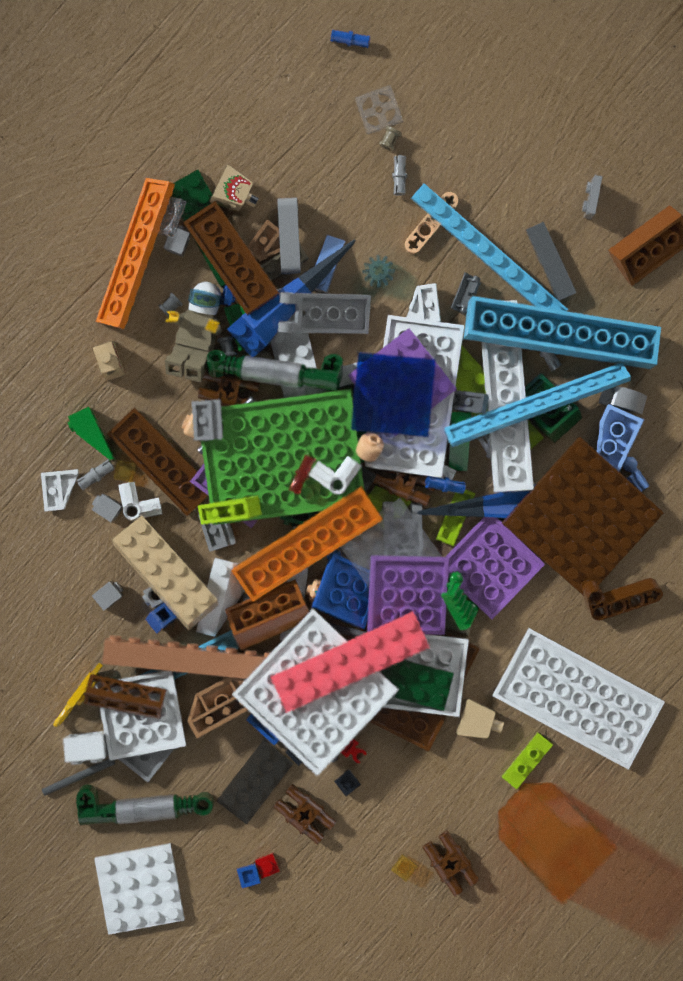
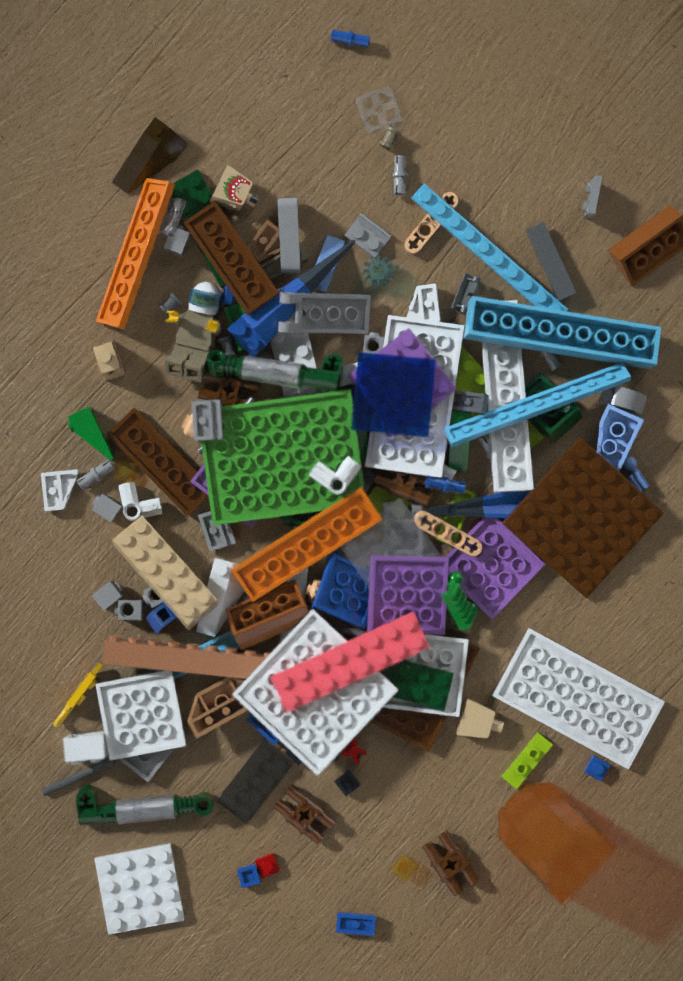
(123, 700): reddish brown fence -> none
(137, 613): none -> light grey brick
(152, 153): none -> dark brown wedge
(229, 510): lime slope -> none
(302, 474): clear red pin -> none
(355, 923): none -> blue plate
(368, 235): none -> light grey plate
(369, 447): light nougat head -> none
(373, 337): none -> light grey brick
(448, 532): none -> light nougat beam
(596, 768): none -> blue plate
(620, 600): reddish brown beam -> none

